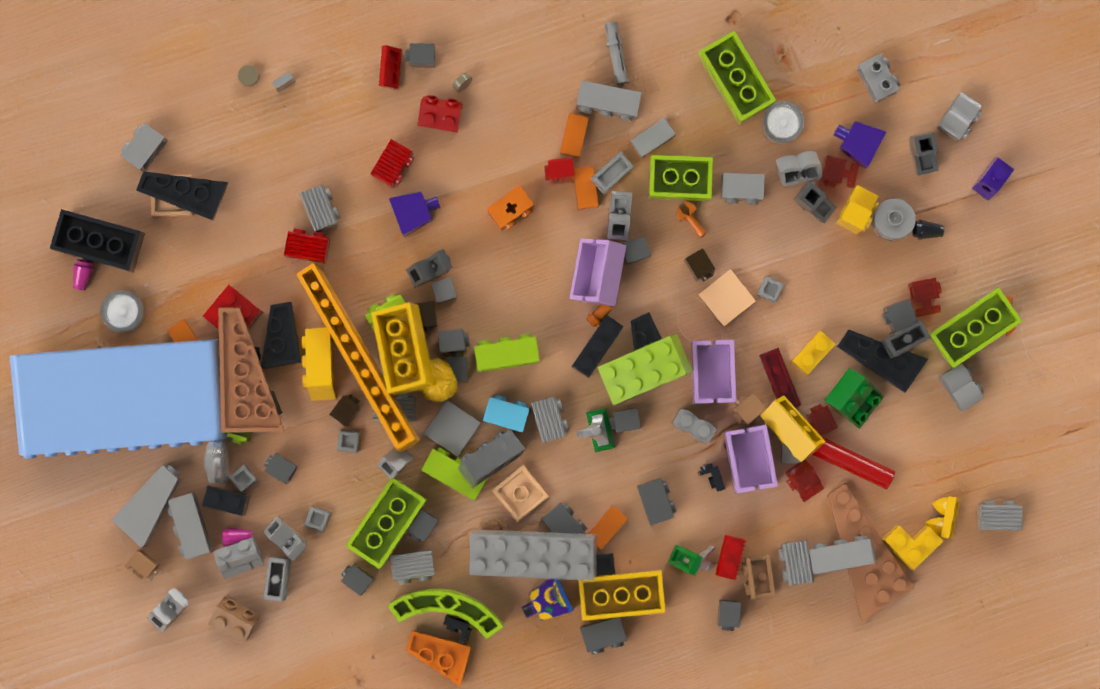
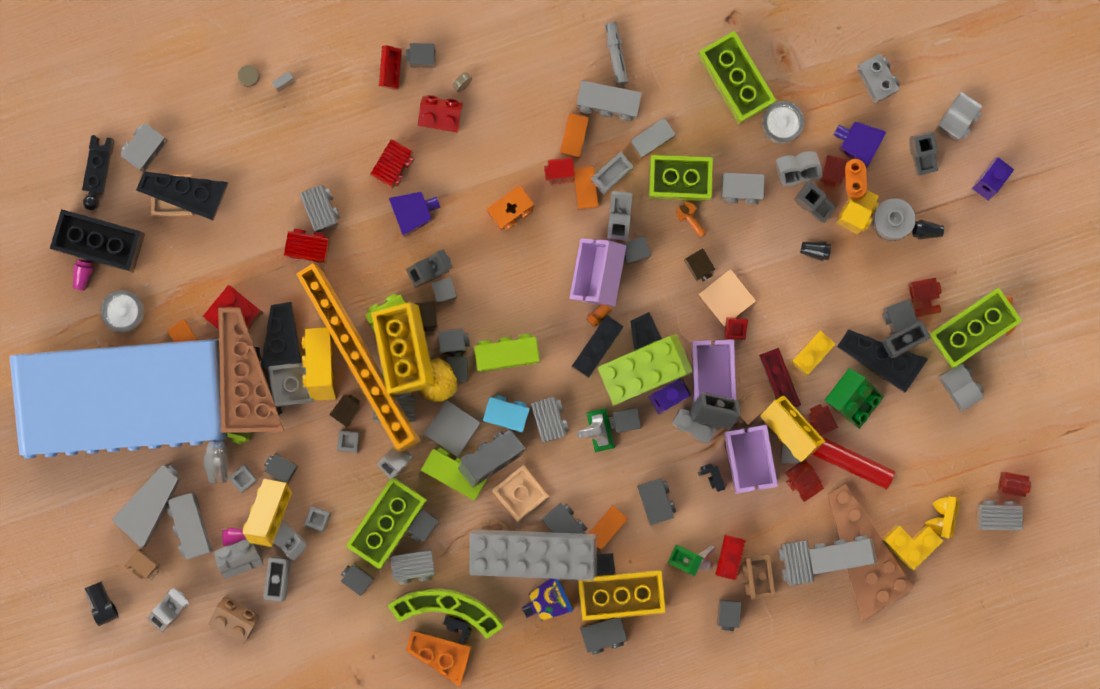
(96, 171): none -> black plate
(102, 608): none -> black piece
(226, 500): black brick -> none
(267, 512): none -> yellow brick
(287, 384): none -> light grey tile
(670, 395): none -> dark purple torso
(715, 410): none -> dark grey brick
(736, 328): none -> red tile
(770, 289): light grey tile -> none
(816, 250): none -> black cone
(856, 178): none -> orange plate
(1014, 484): none -> clear red brick

